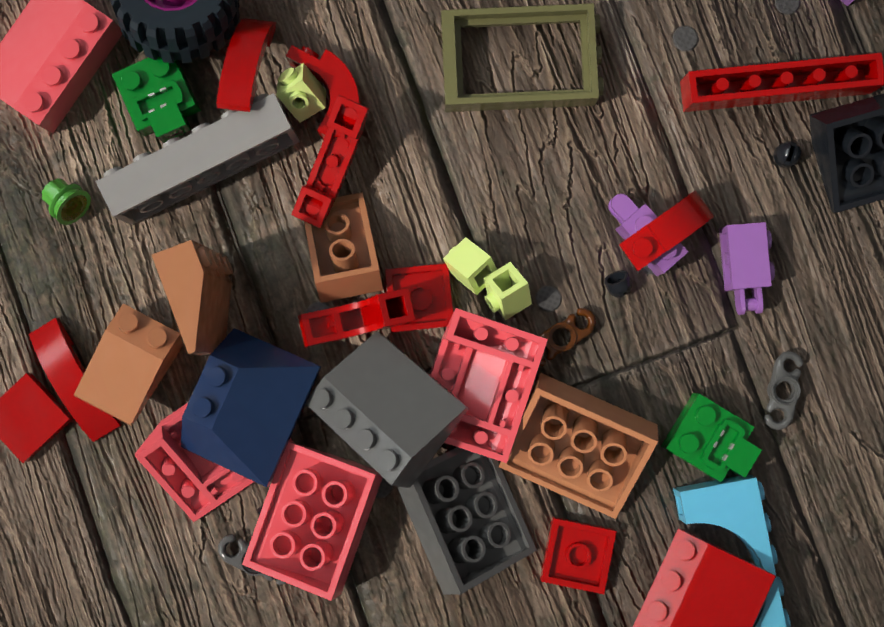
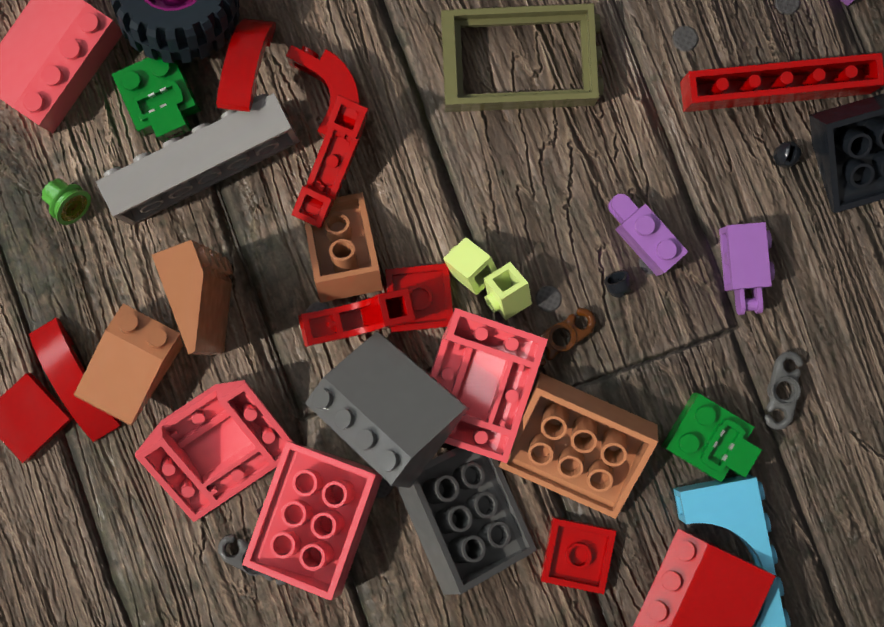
(247, 405): dark blue slope -> none
(301, 92): yellowish green brick -> none
(666, 230): red arch -> none

